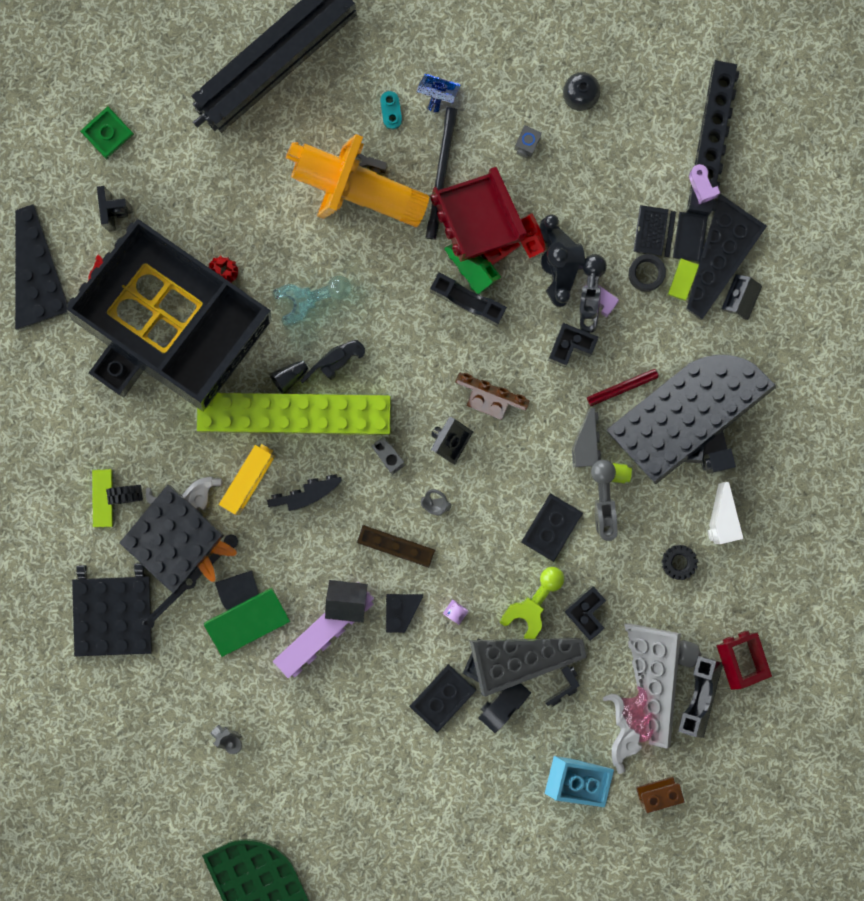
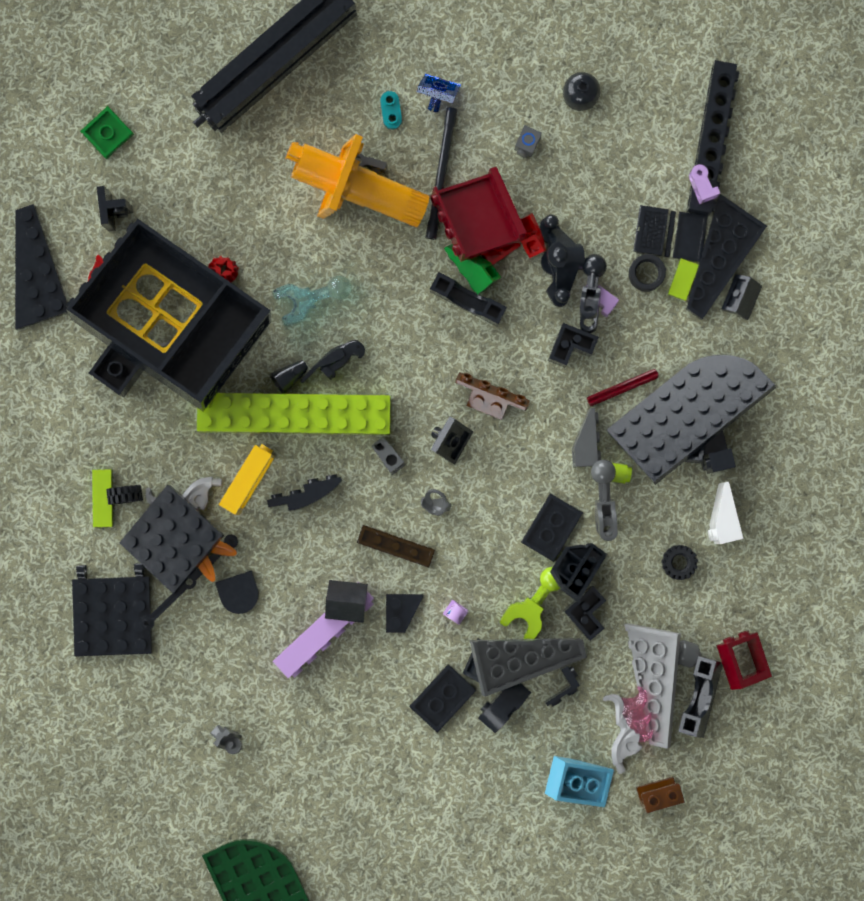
(246, 622): green tile -> none
(577, 568): none -> black wedge

